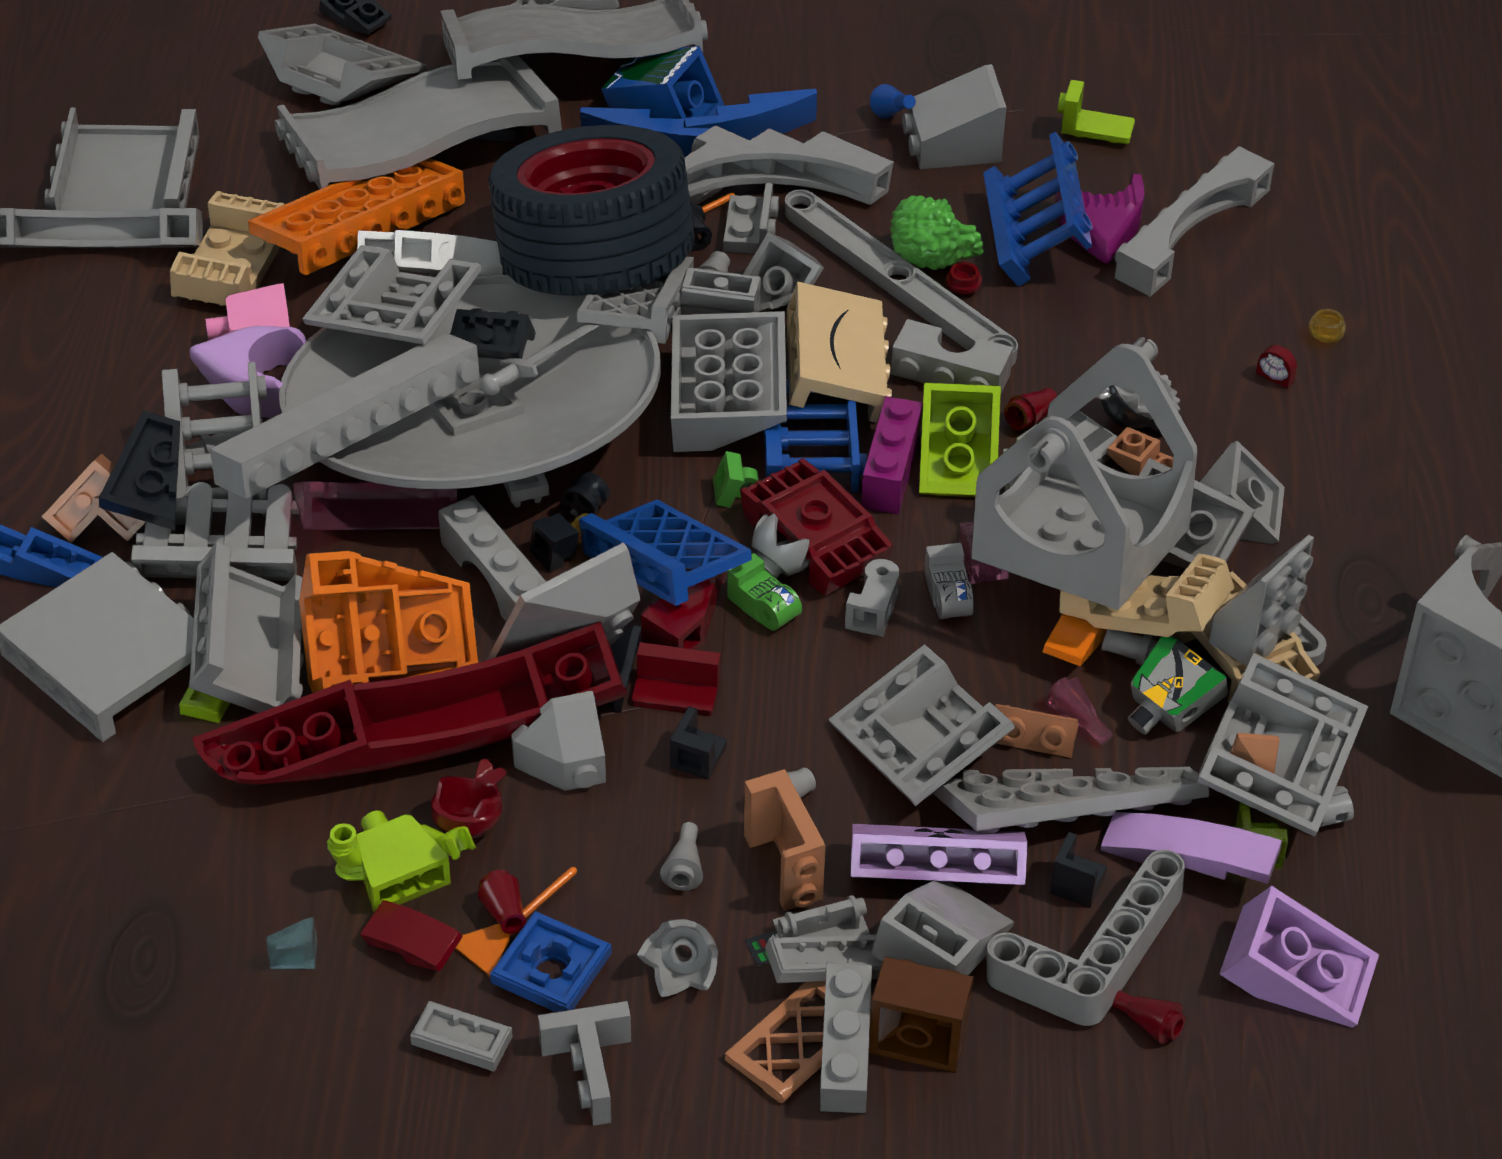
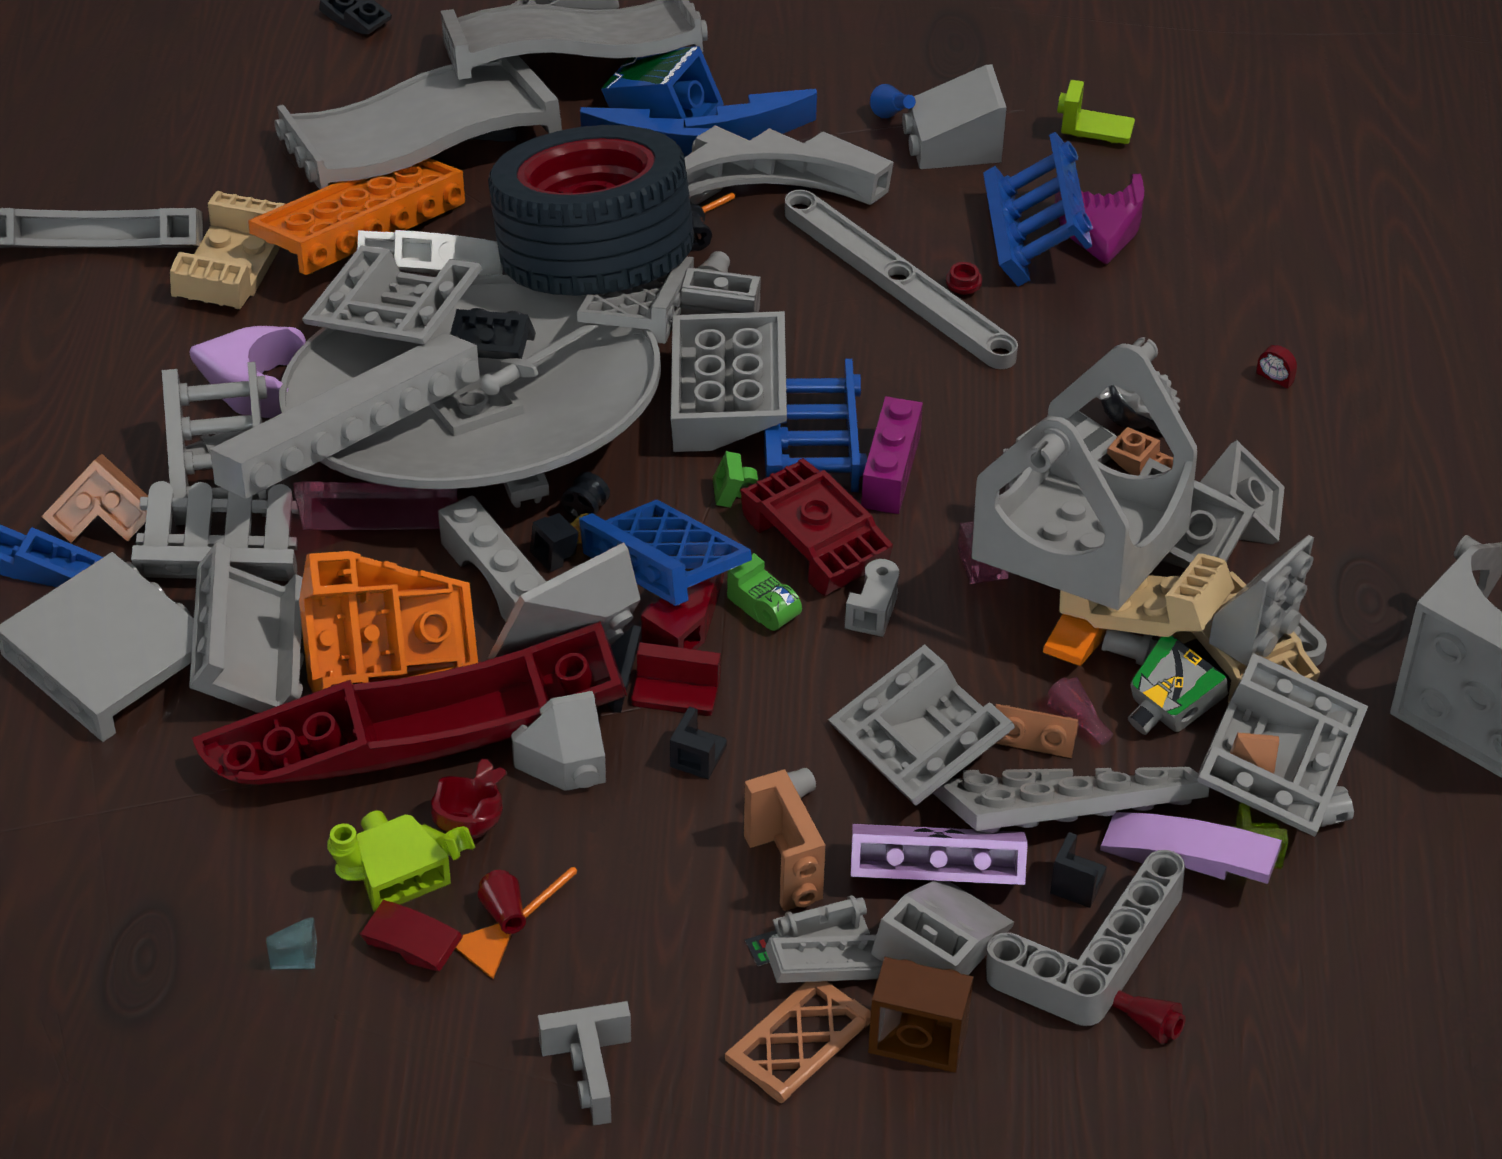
(123, 165): light grey panel -> none
(146, 473): black wing -> none
(202, 706): lime tile -> none
(251, 308): bright pink torso -> none
(332, 63): light grey slope -> none
(461, 1036): light grey plate -> none
(548, 940): blue piece -> none
(671, 969): light grey piece -> none
(683, 866): light grey cone -> none
(750, 221): light grey bracket -> none
(780, 267): light grey slope -> none
(781, 556): light grey piece -> none
(837, 347): tan panel -> none
(846, 1038): light grey arch -> none
(921, 358): light grey arch -> none
(930, 235): bright green piece -> none
(948, 581): light grey leg -> none
(957, 437): lime slope -> none
(1028, 409): dark red cone -> none
(1235, 181): light grey arch -> none
(1298, 960): lavender slope -> none
(1327, 325): clear yellow plate -> none

